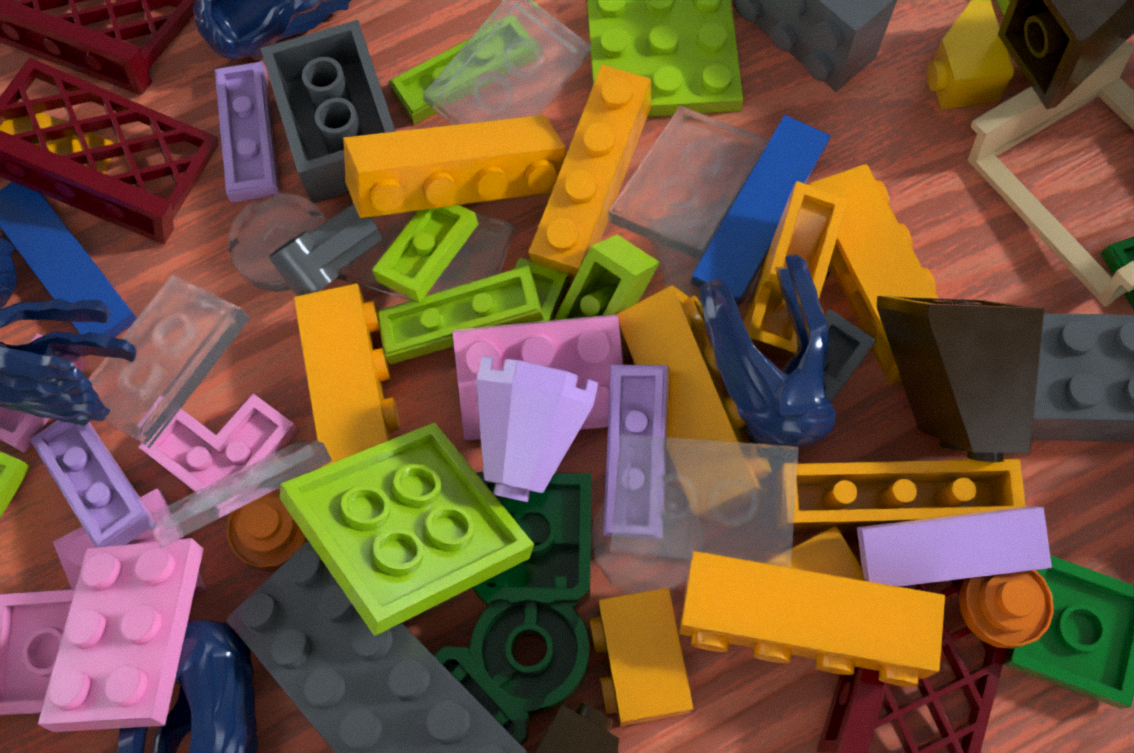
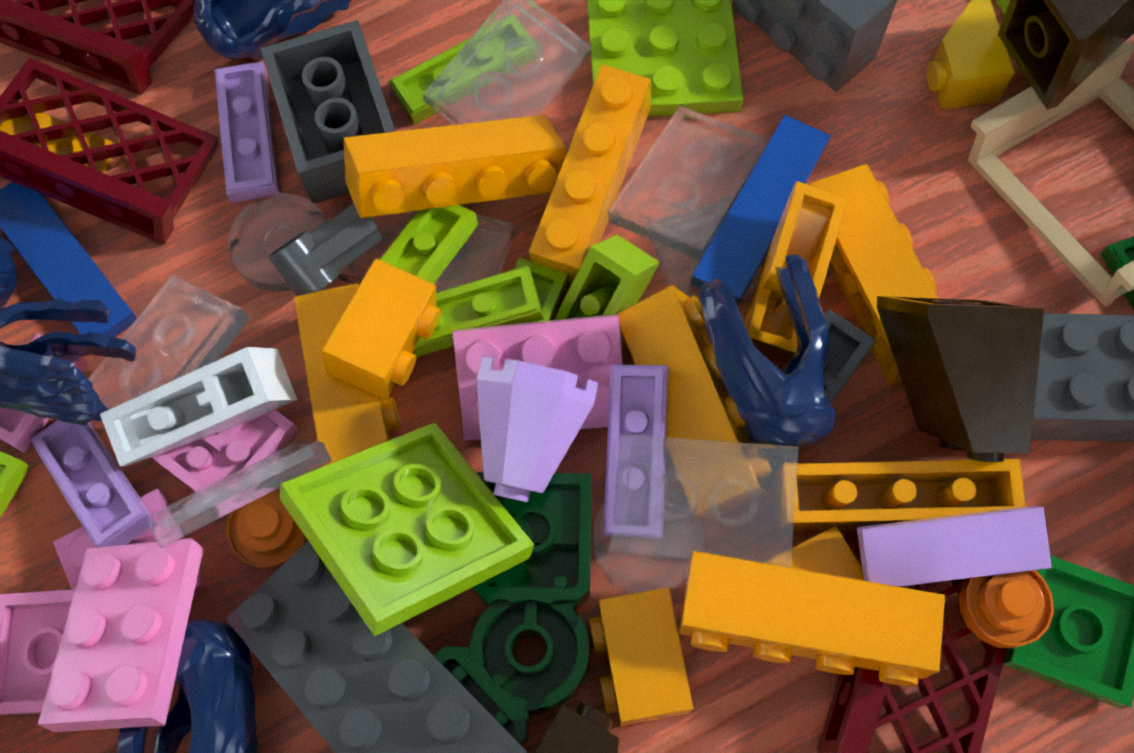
(199, 404): none -> white slope
(381, 329): none -> light orange brick

